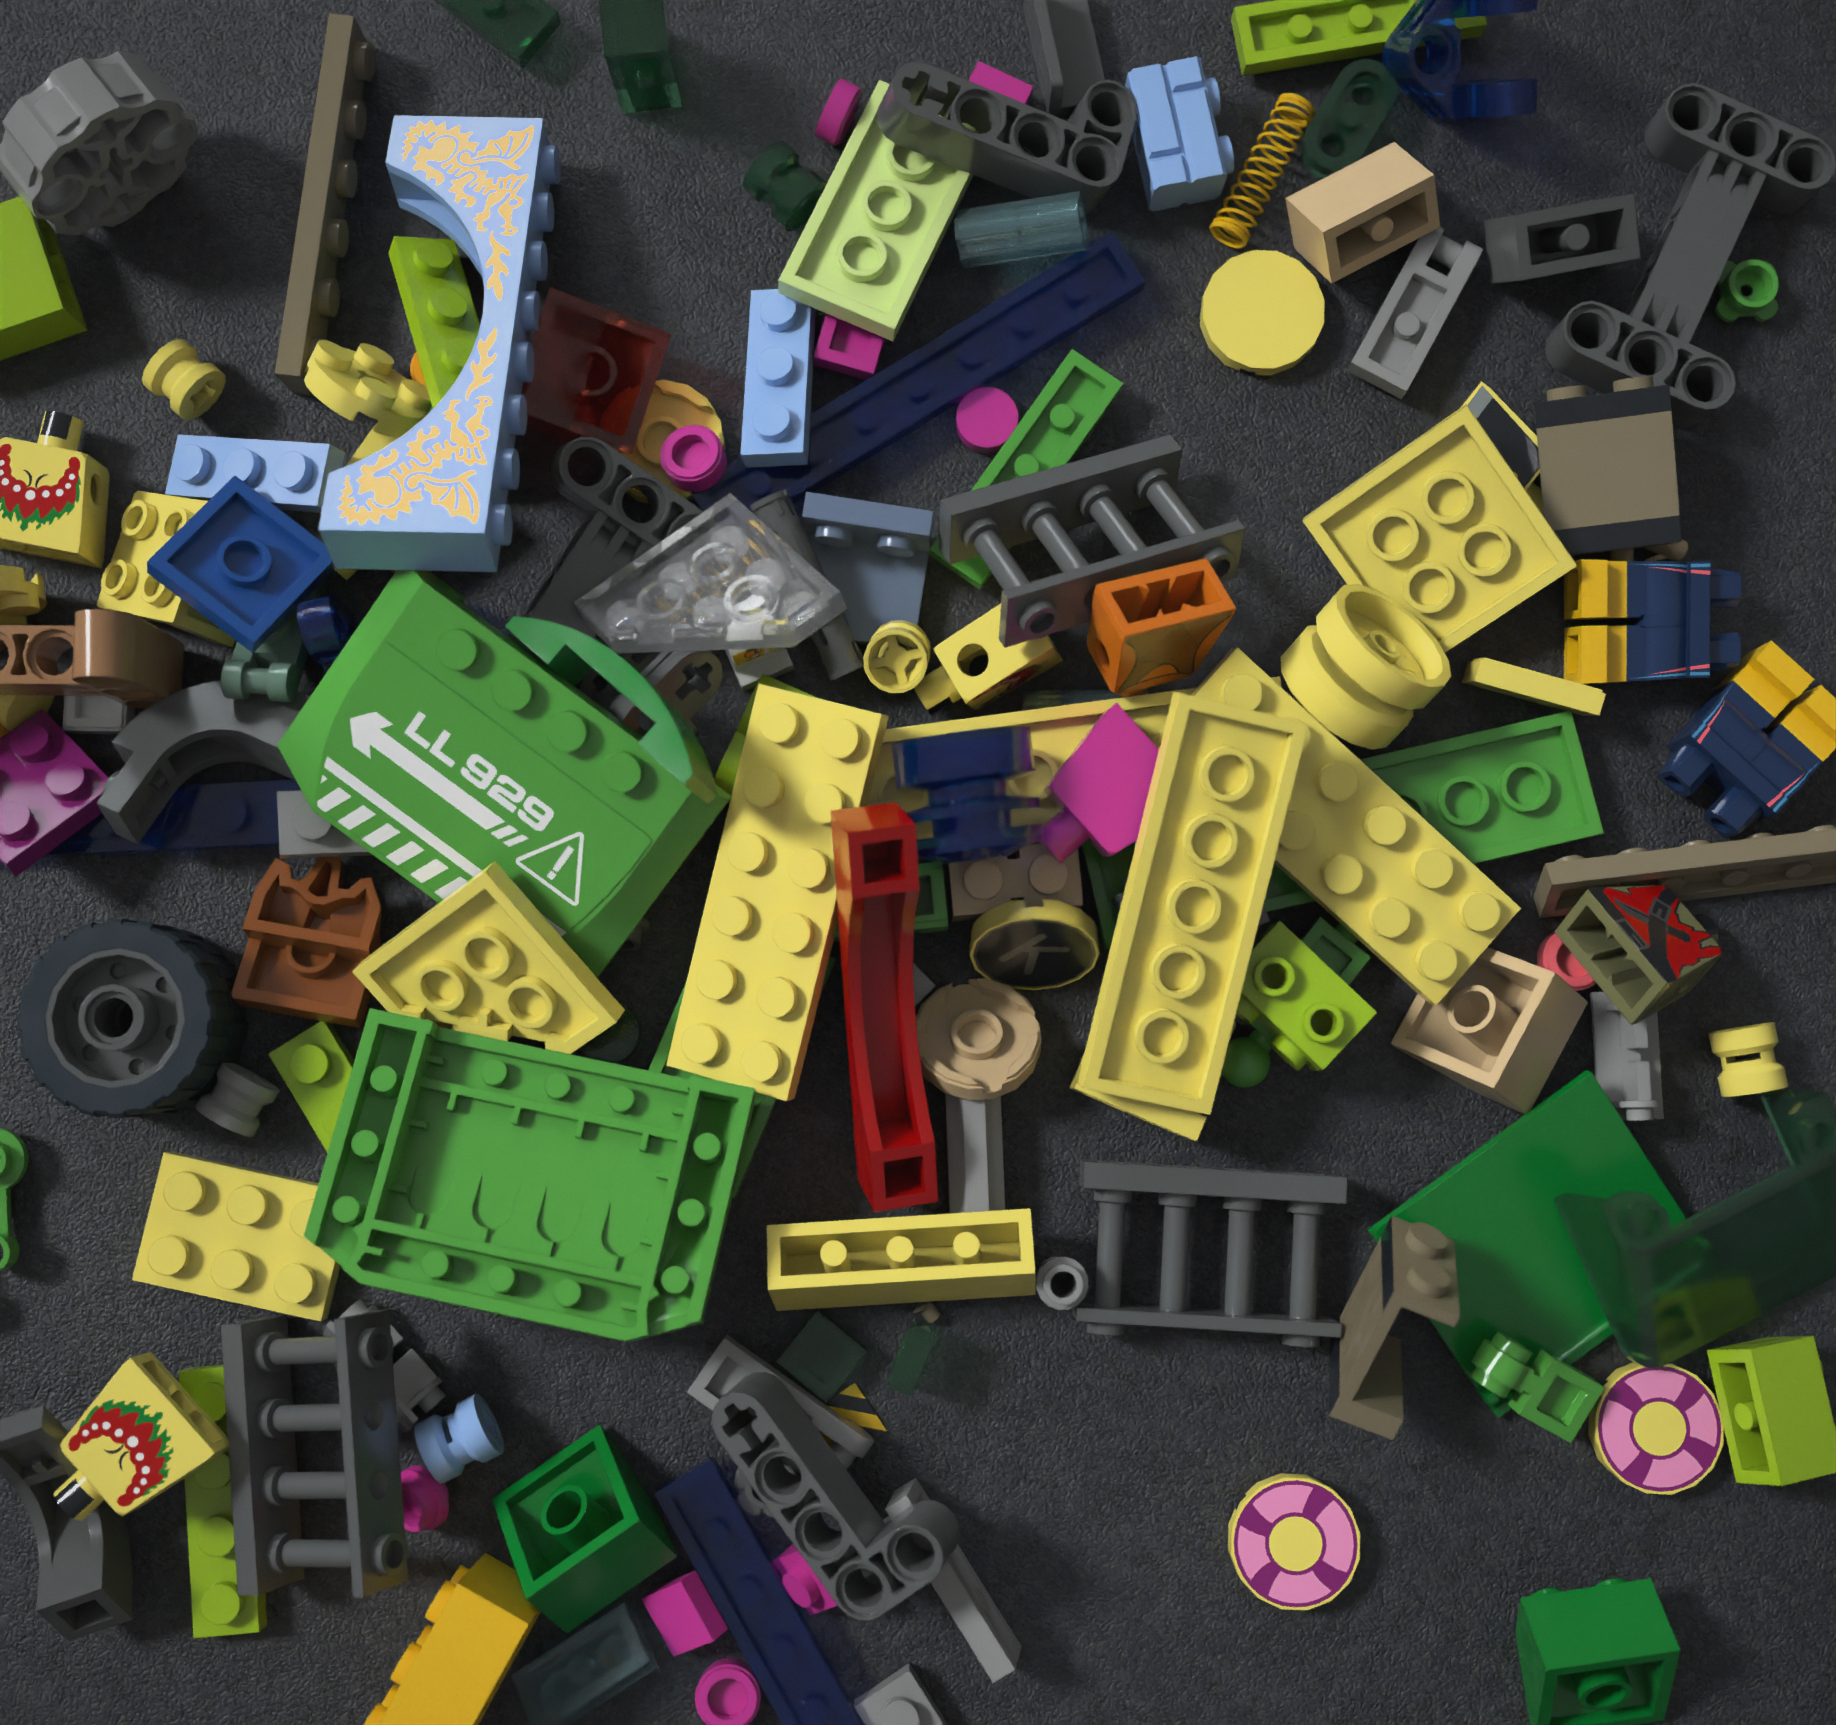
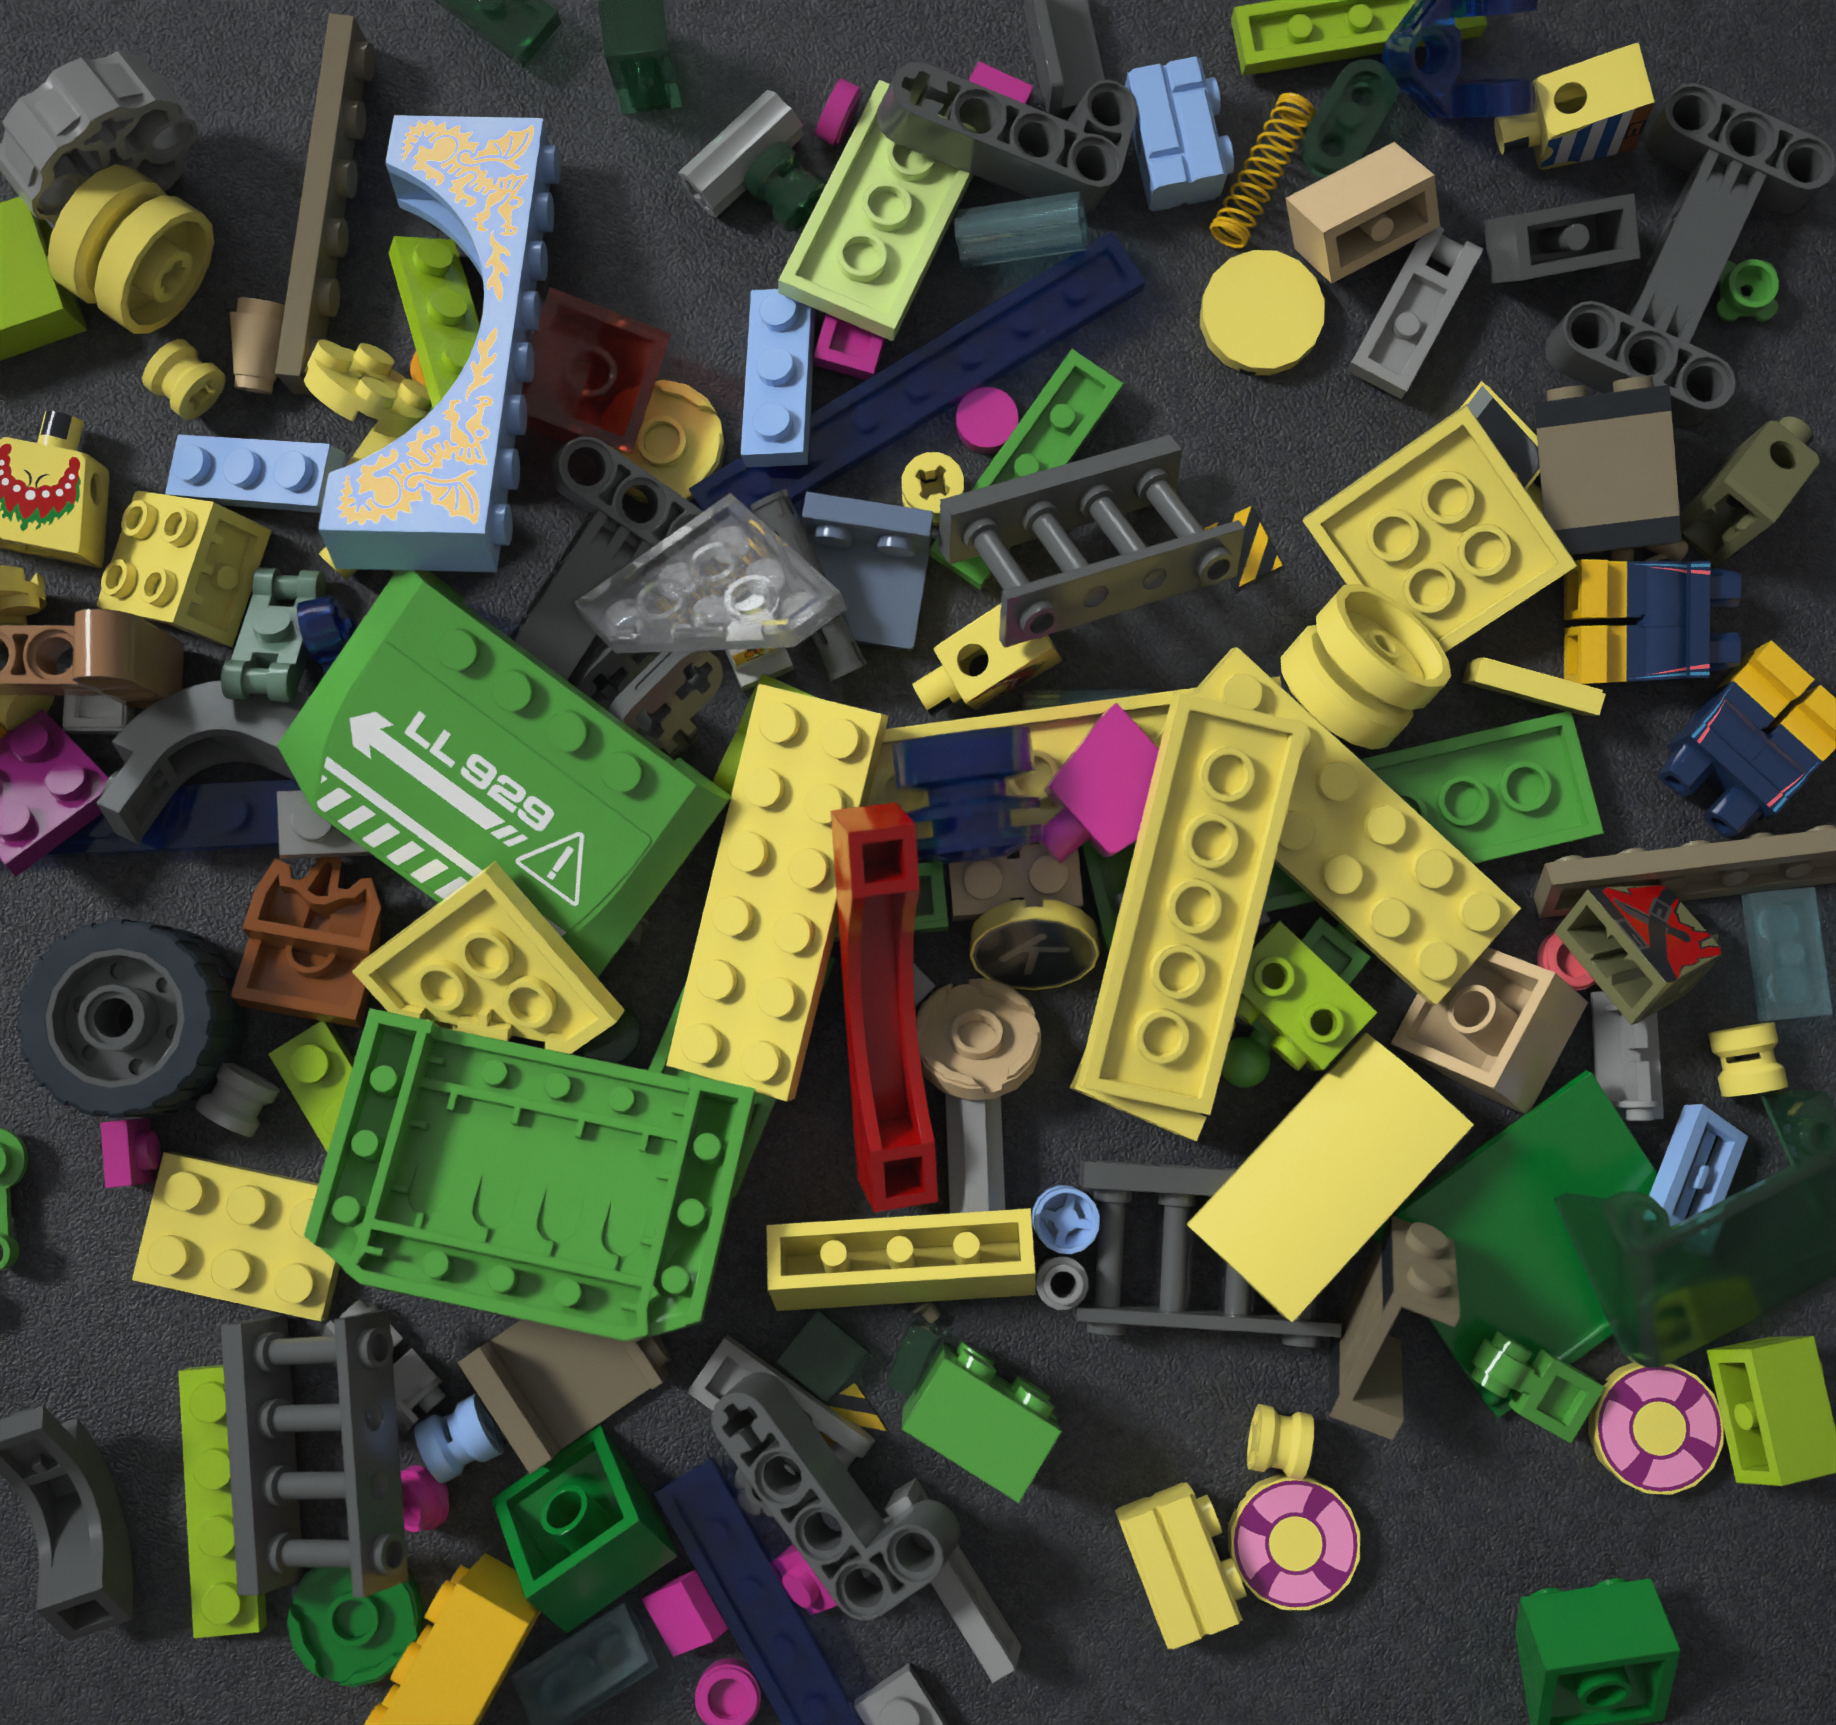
(129, 1152): none -> dark pink plate
(130, 248): none -> light yellow wheel
(136, 1441): light yellow torso -> none
(242, 563): blue plate -> none
(255, 343): none -> tan cone
(351, 1636): none -> green tile
(559, 1383): none -> dark tan panel
(669, 739): green slope -> none
(693, 458): dark pink tile -> none
(718, 171): none -> light grey axle
(892, 665): light yellow wheel -> none
(928, 496): none -> light yellow wheel
(981, 1419): none -> bright green brick
(1074, 1223): none -> light blue wheel
(1156, 625): orange torso -> none
(1179, 1564): none -> light yellow brick
(1257, 551): none -> sticker
(1280, 1442): none -> light yellow wheel
(1329, 1176): none -> light yellow slope
(1583, 111): none -> light yellow torso
(1685, 1160): none -> light blue tile
(1761, 476): none -> olive torso
(1786, 954): none -> clear light blue plate

